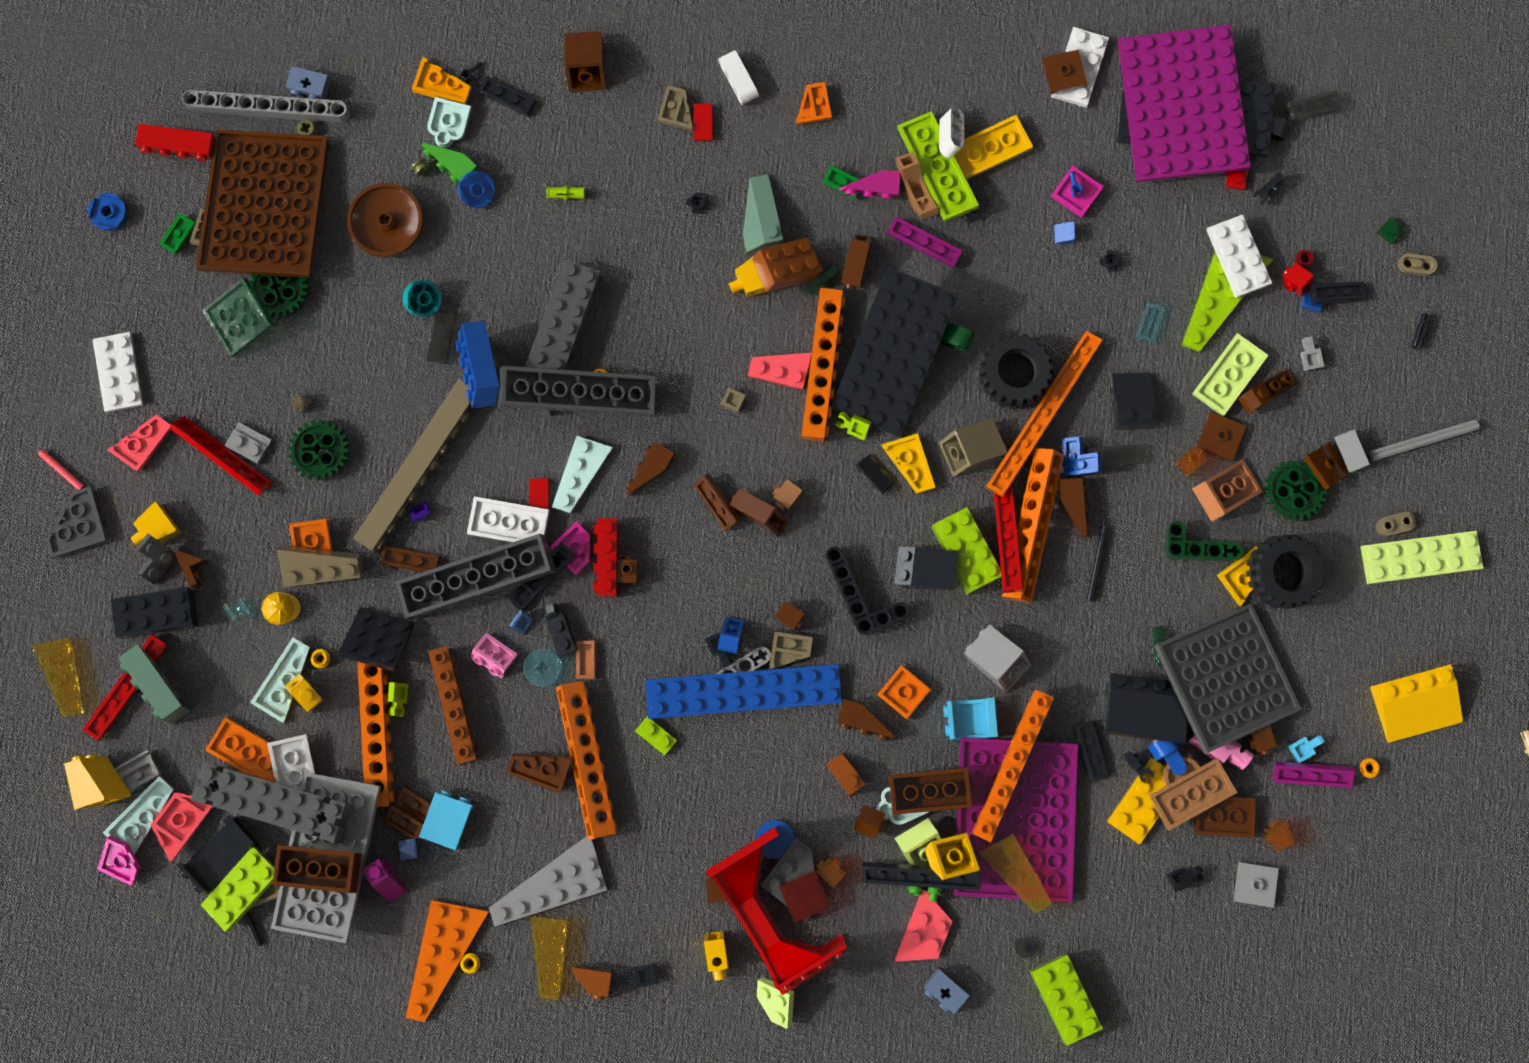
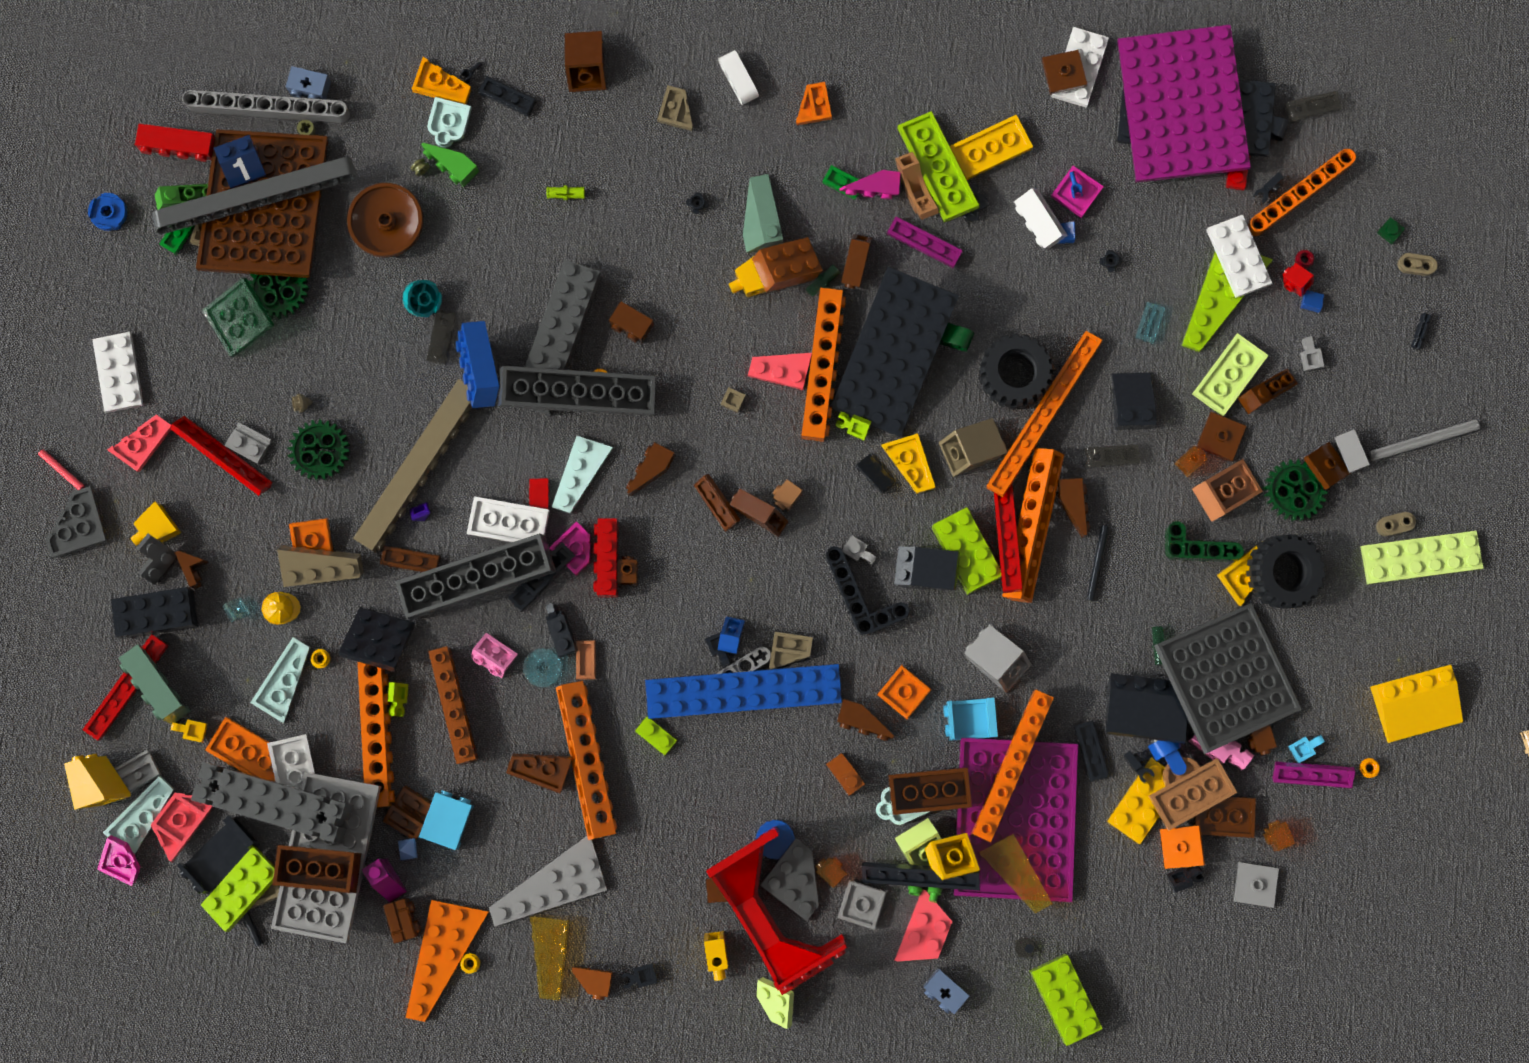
(60, 670): clear yellow wing -> none
(172, 195): none -> bright green slope
(192, 730): none -> yellow plate
(240, 161): none -> dark blue slope
(254, 195): none -> dark grey beam
(303, 693): yellow torso -> none
(402, 920): none -> reddish brown brick
(476, 189): blue tile -> none
(521, 622): medium blue slope -> none
(631, 322): none -> reddish brown brick
(702, 122): red tile -> none
(790, 616): reddish brown brick -> none
(804, 896): clear red plate -> none
(856, 549): none -> light grey plate
(862, 904): none -> light grey plate
(870, 822): reddish brown brick -> none
(951, 132): white beam -> none
(1040, 218): none -> white brick
(1076, 462): blue plate -> none
(1182, 847): none -> orange plate
(1307, 186): none -> orange beam
(1337, 293): black tile -> none

